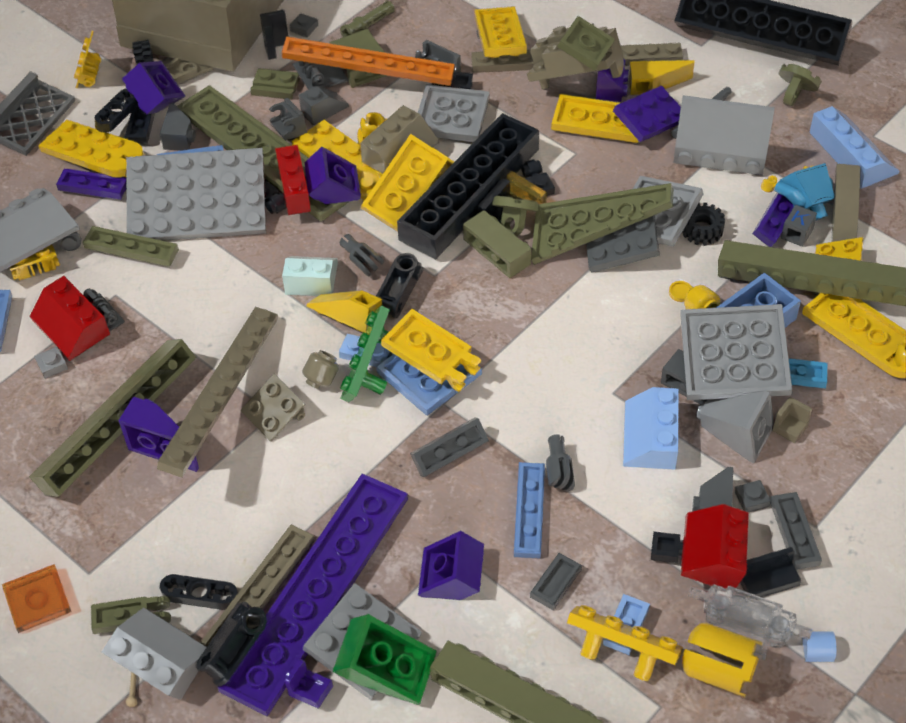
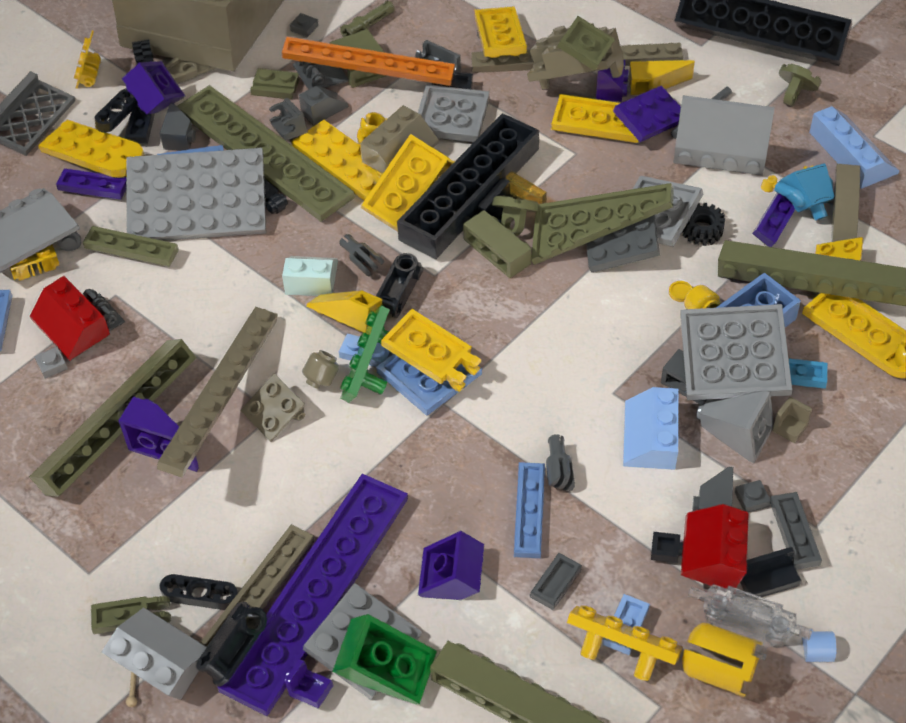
(36, 598): clear orange tile -> none
(274, 31): black panel -> none
(293, 180): red brick -> none
(331, 178): dark purple slope -> none
(449, 447): dark grey plate -> none
(533, 170): black plate -> none
(799, 225): dark grey brick -> none

